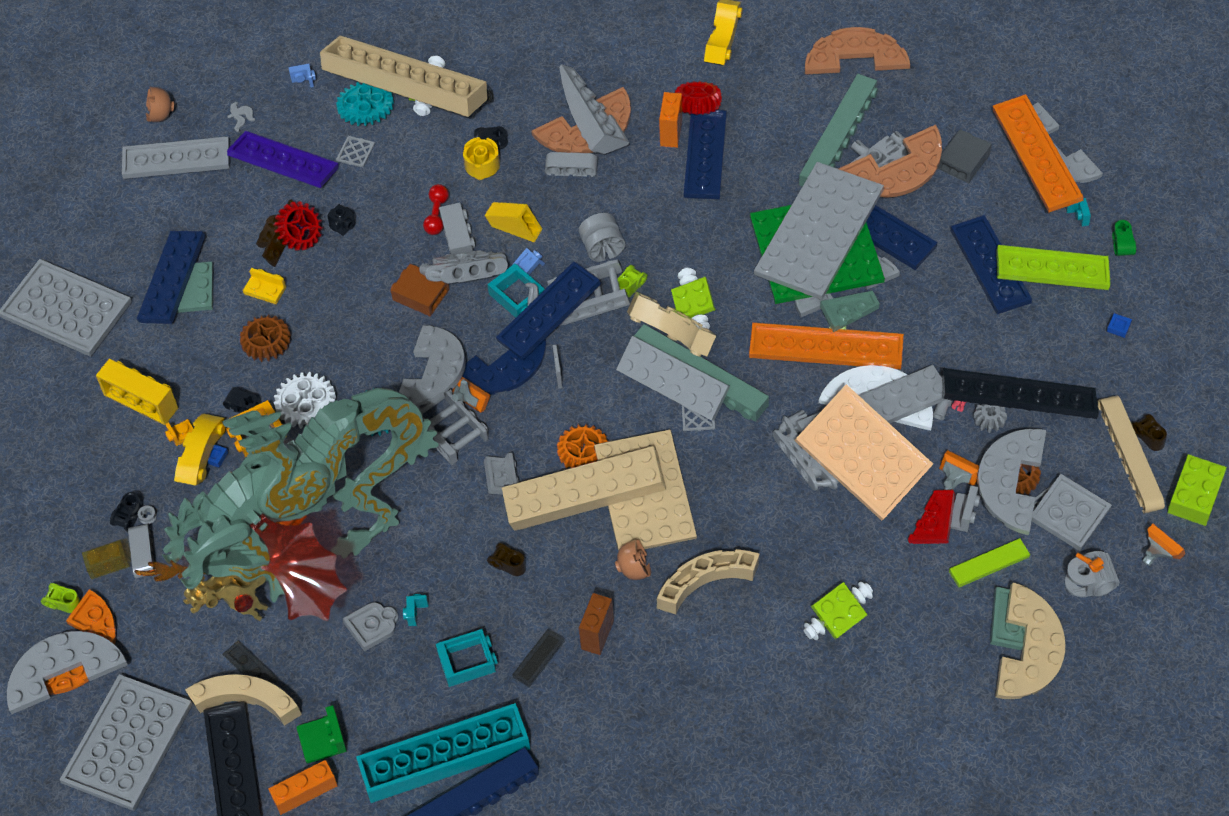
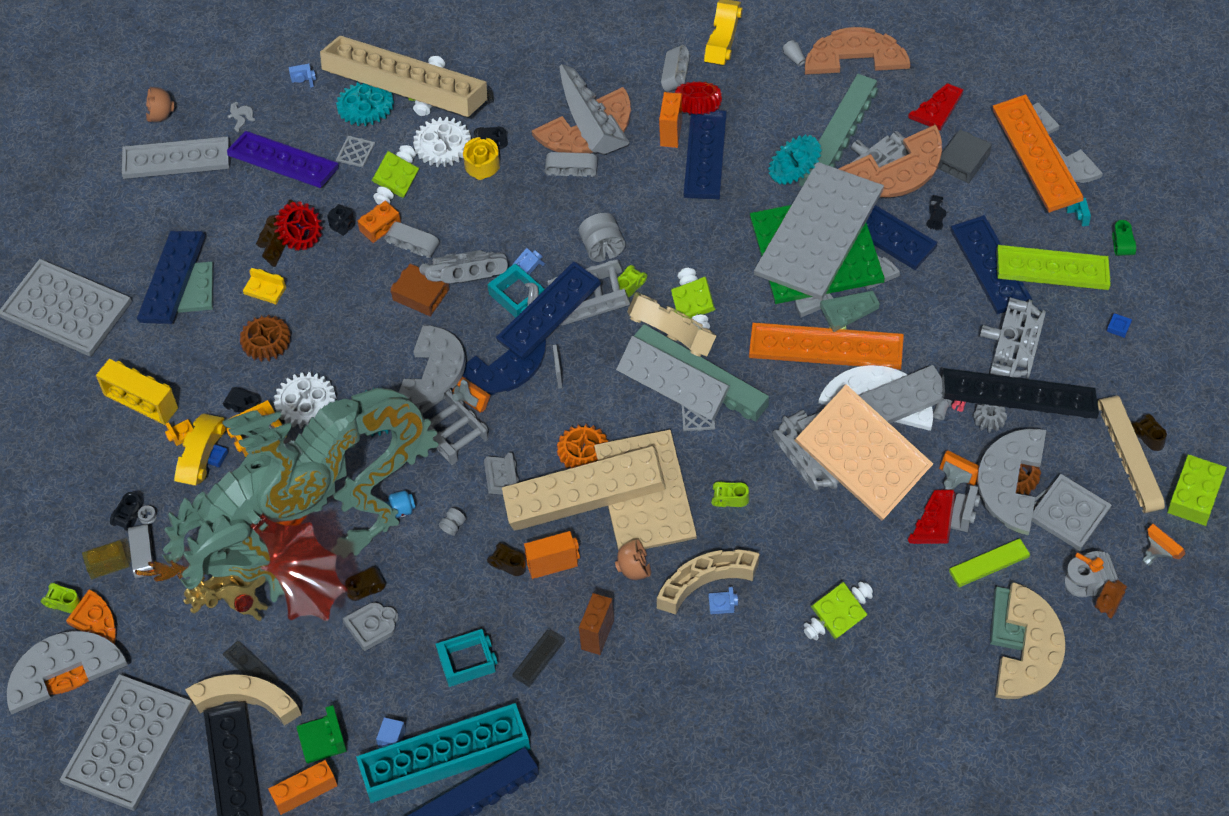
(364, 583): none -> dark brown piece
(378, 221): none -> orange brick
(390, 732): none -> medium blue brick
(395, 174): none -> lime plate
(402, 502): none -> dark azure head
(412, 239): none -> light grey beam
(412, 603): teal bracket -> none
(431, 141): none -> white gear
(433, 223): red piece -> none
(452, 521): none -> light grey wheel
(456, 229): light grey brick -> none
(514, 219): yellow slope -> none
(551, 554): none -> orange brick
(675, 68): none -> light grey beam
(723, 602): none -> medium blue bracket
(729, 494): none -> lime piece
(793, 51): none -> light grey cone
(805, 152): none -> teal gear
(937, 213): none -> black connector
(938, 108): none -> red wing
(1012, 327): none -> light grey piece
(1111, 597): none -> dark orange hips

